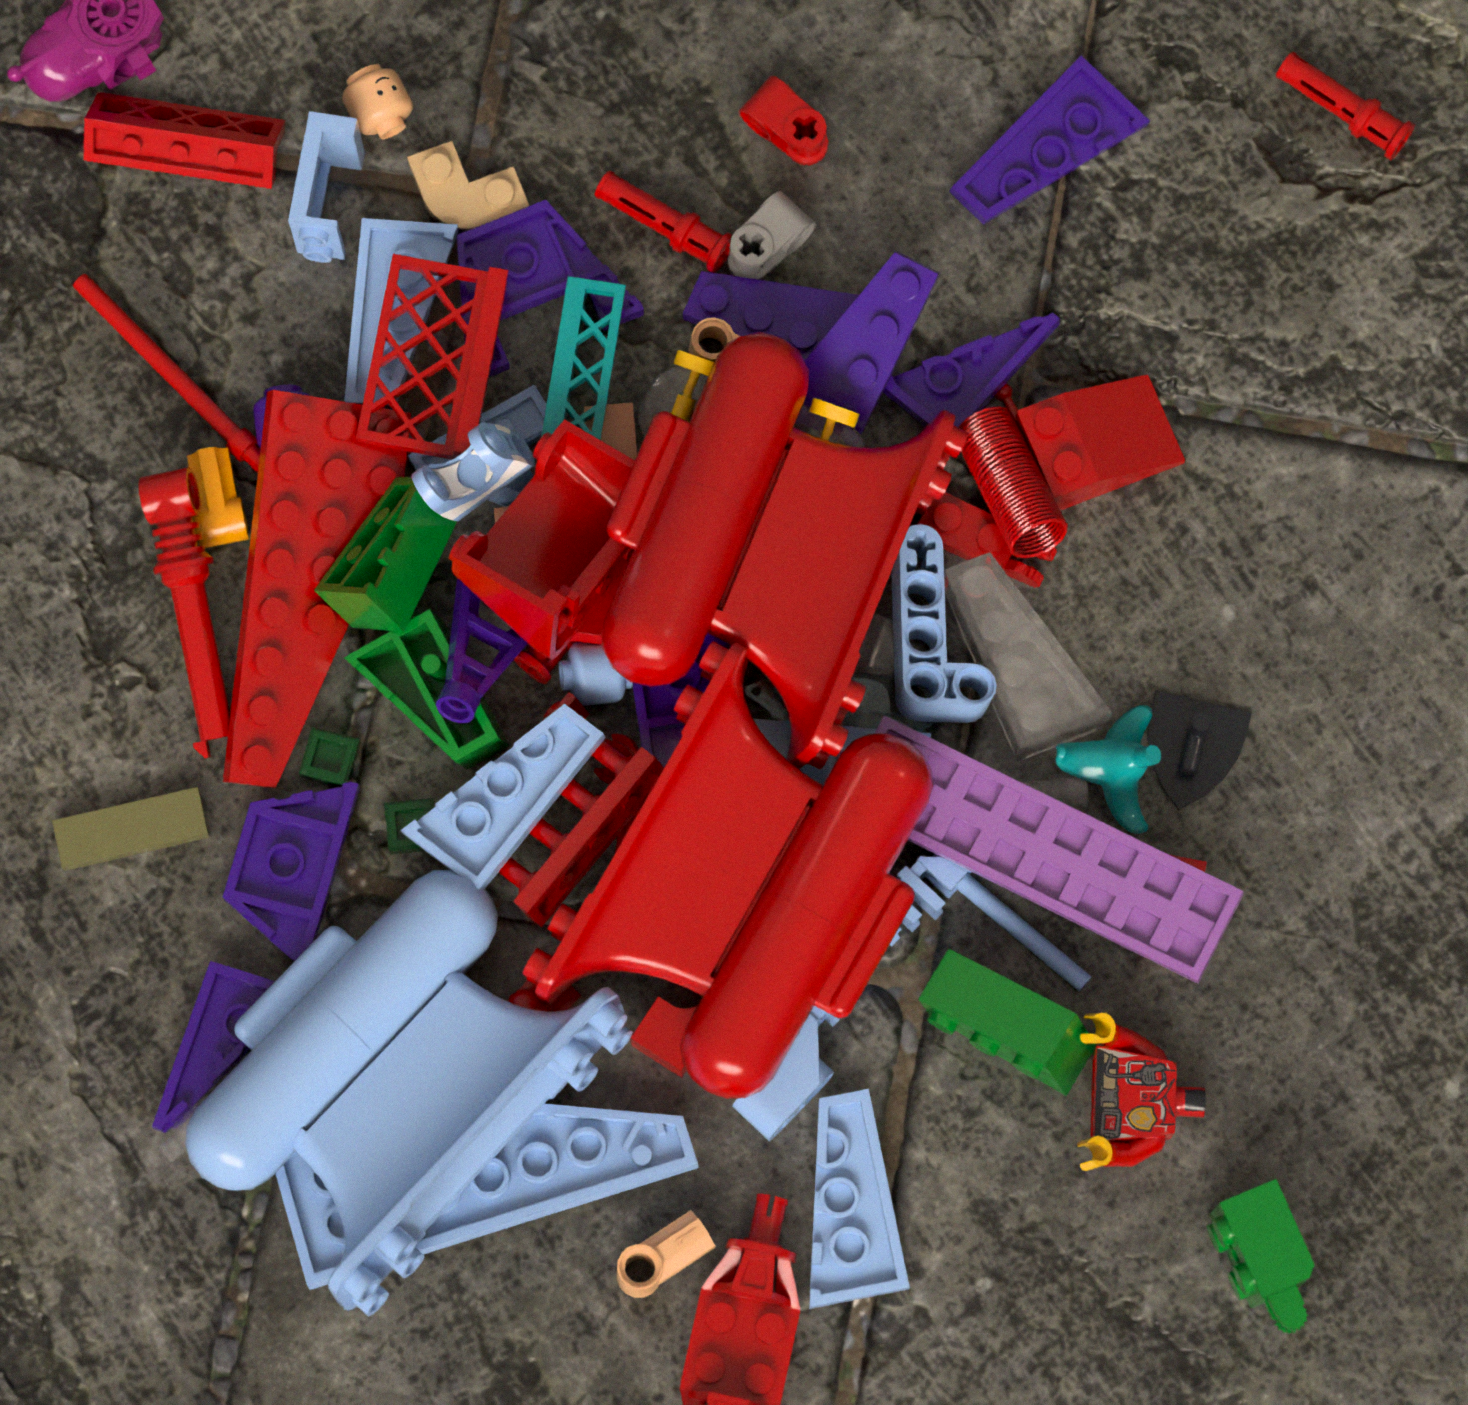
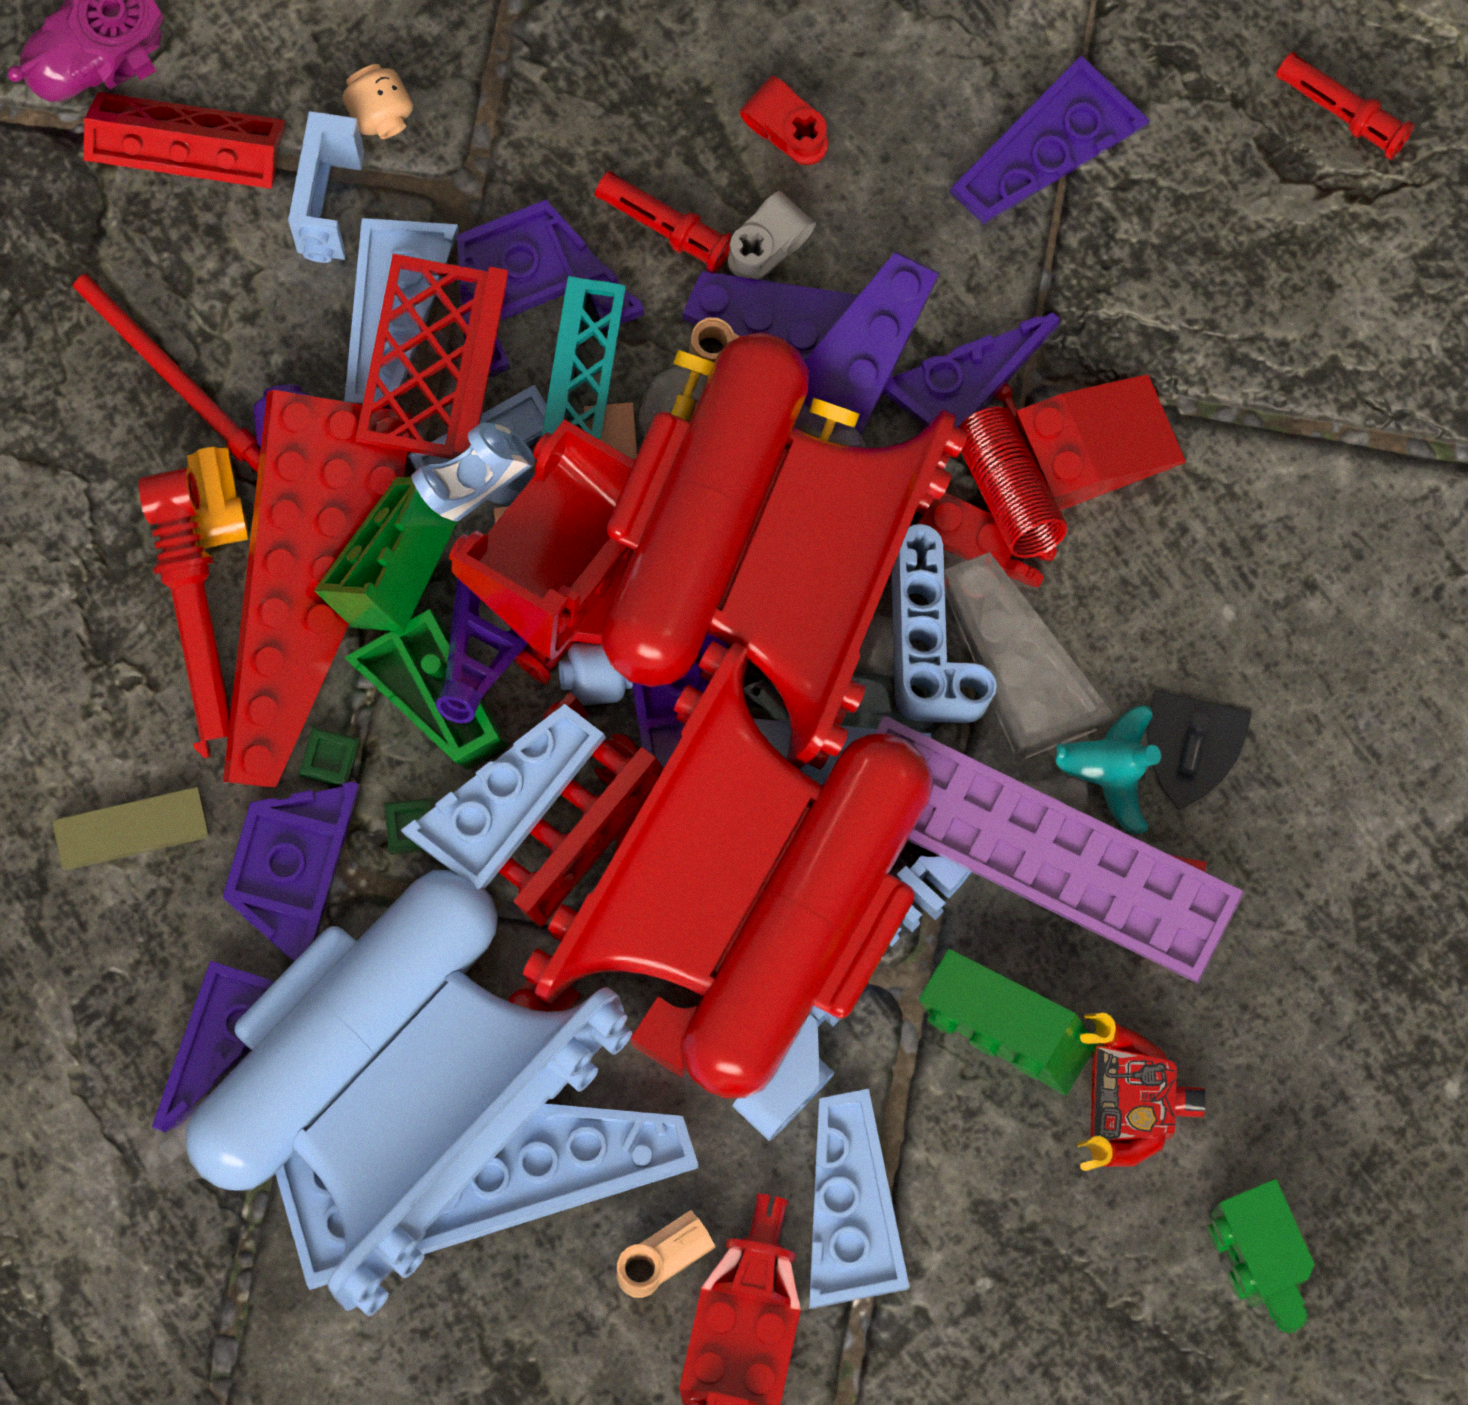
(454, 199): tan plate -> none
(1023, 932): light blue bar -> none

